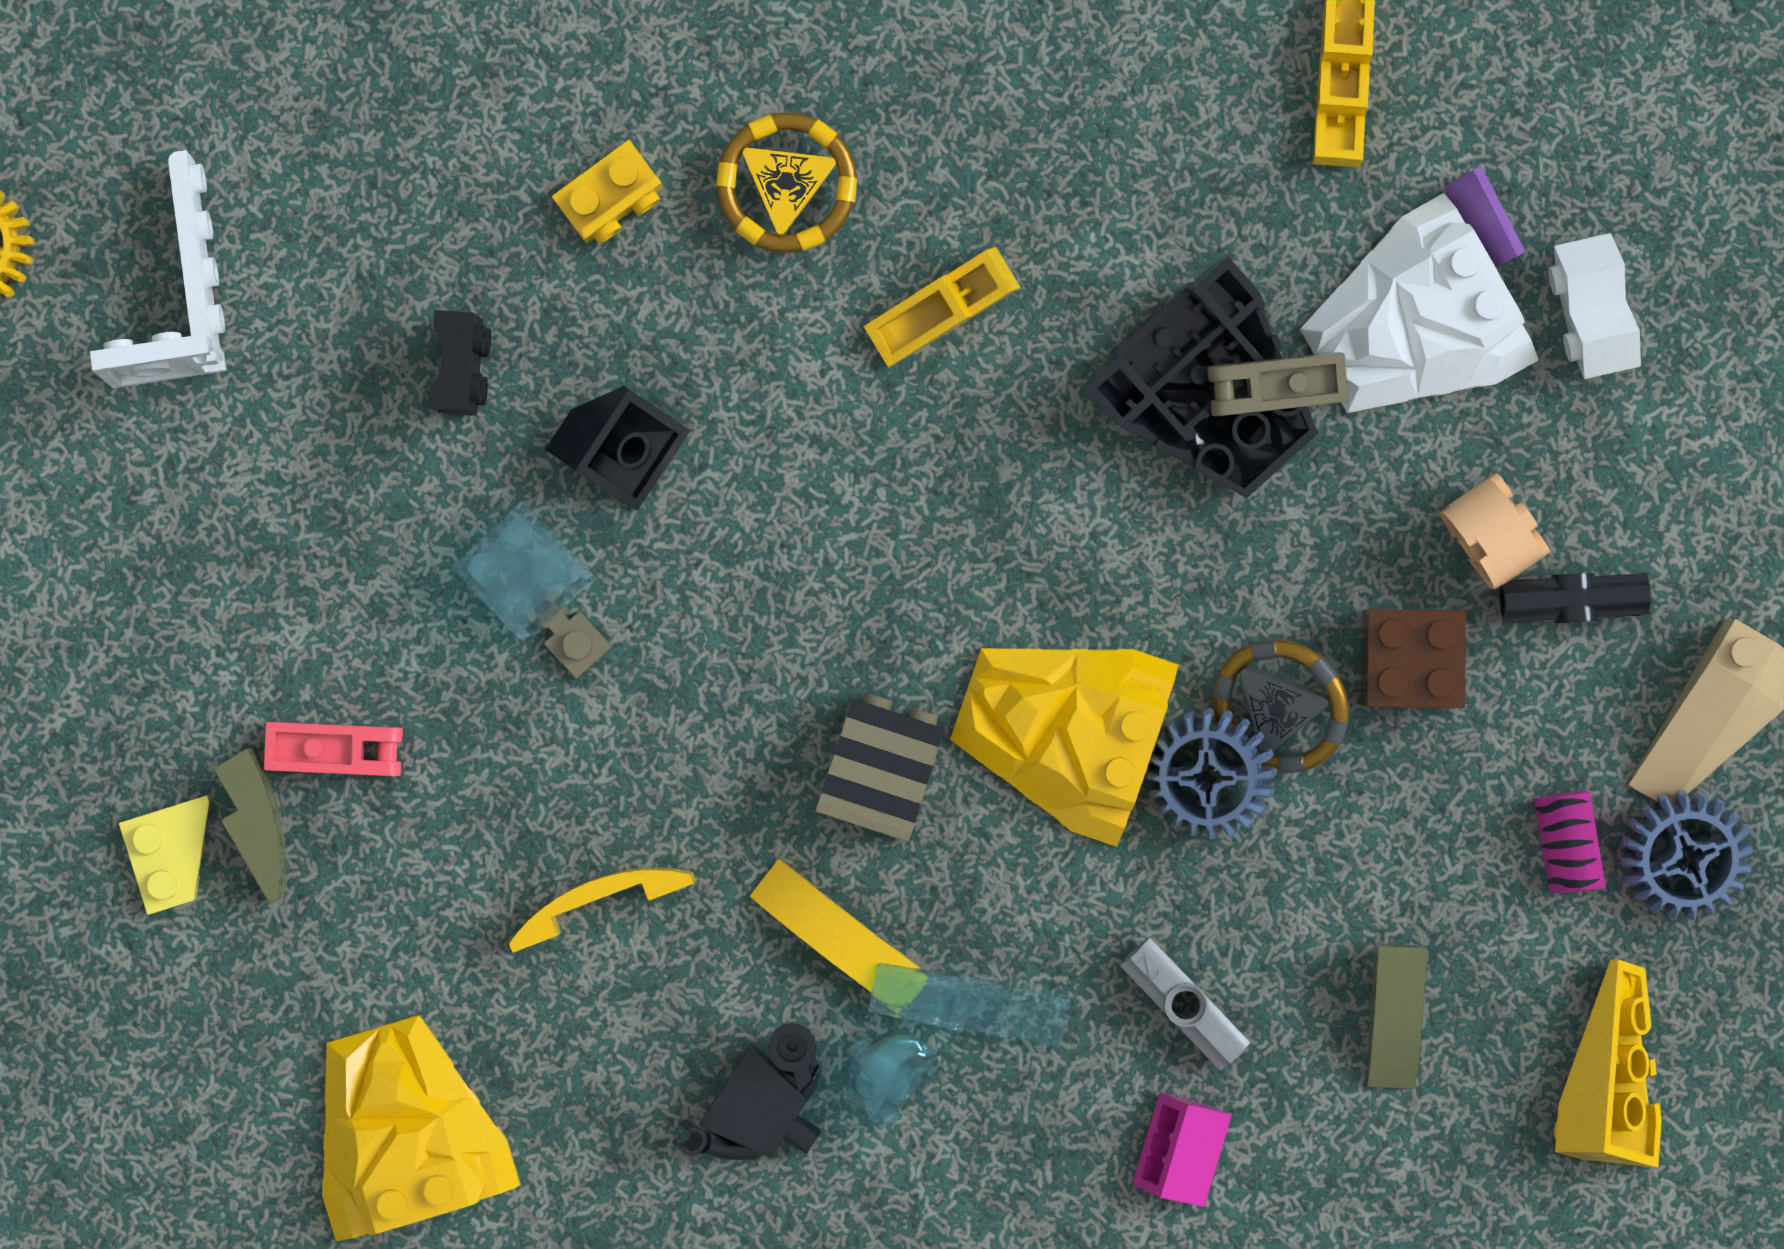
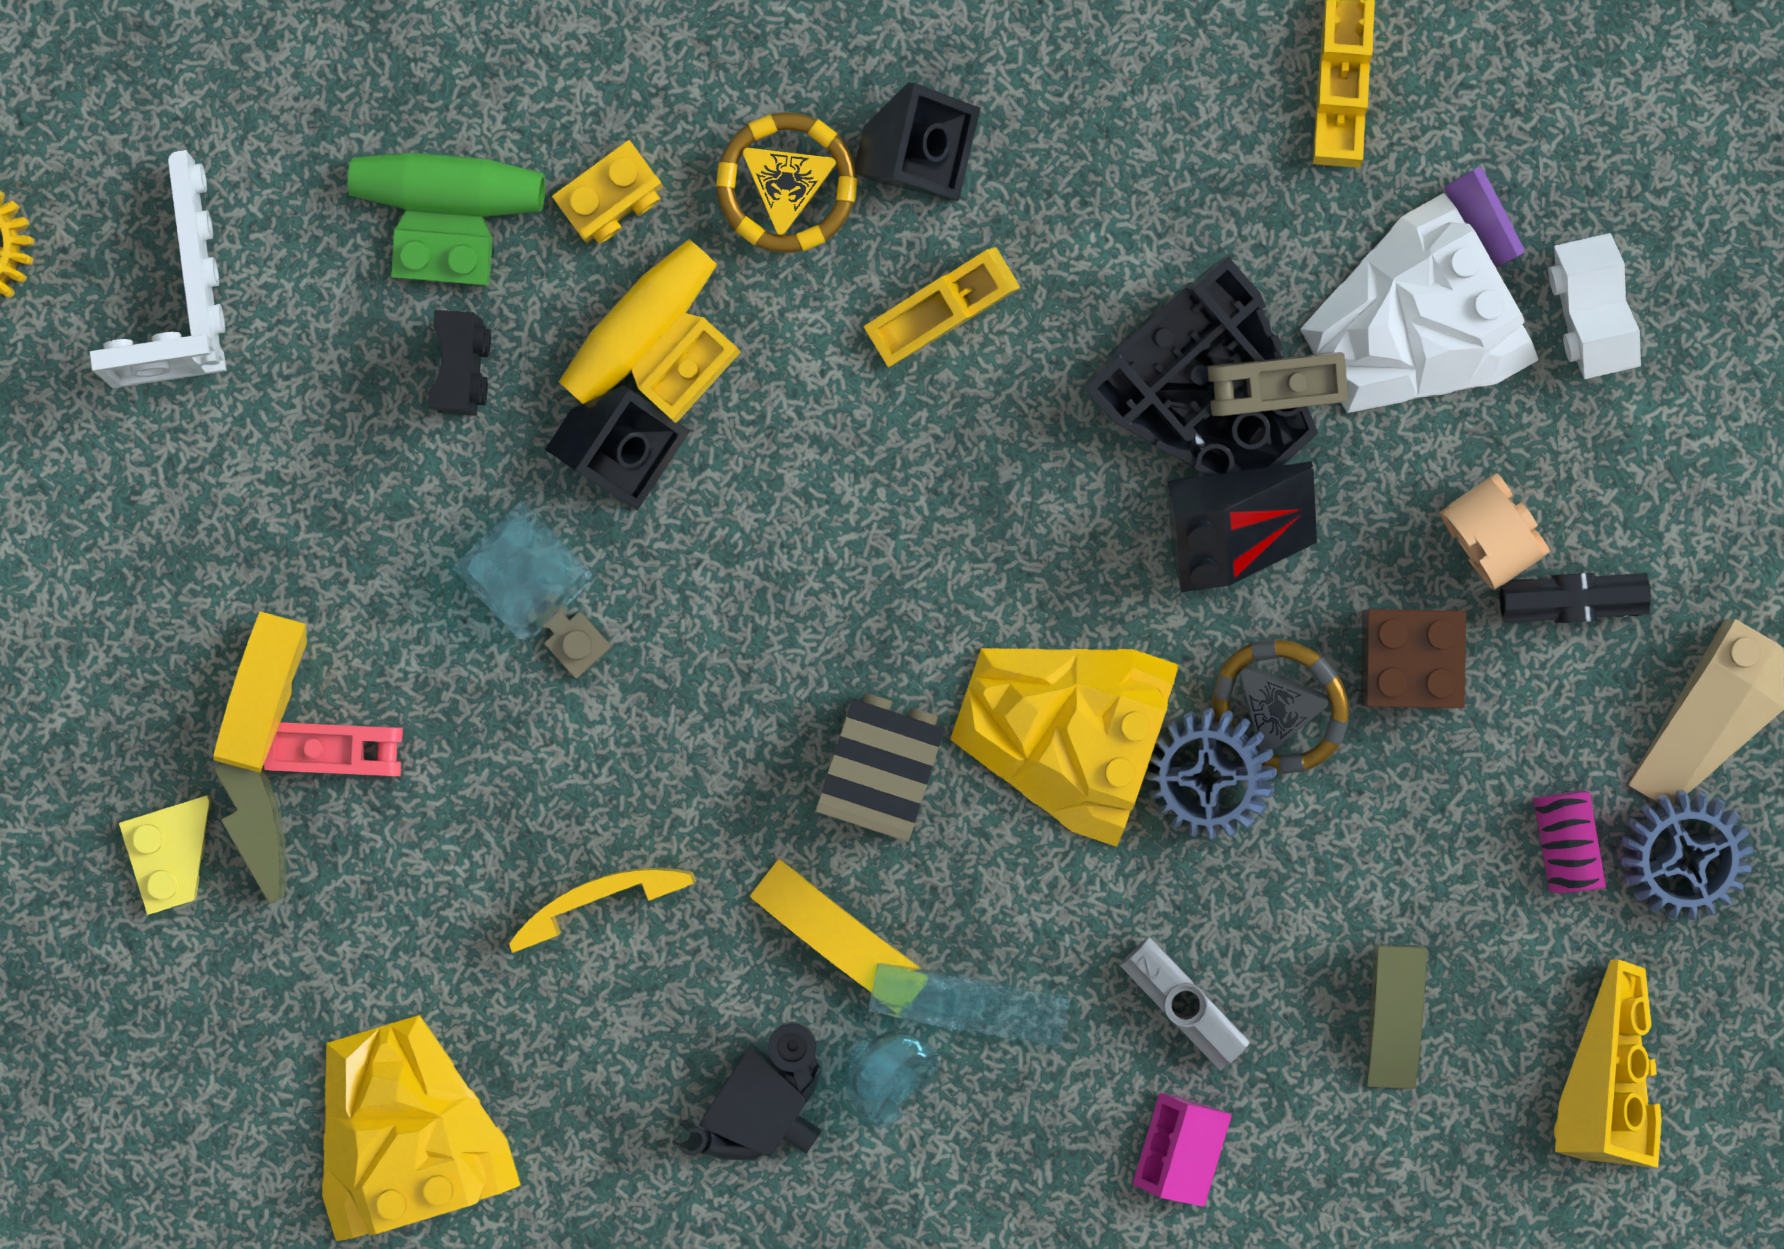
(260, 691): none -> yellow slope
(445, 208): none -> bright green plate
(656, 339): none -> yellow plate
(919, 142): none -> black slope
(1239, 522): none -> black slope

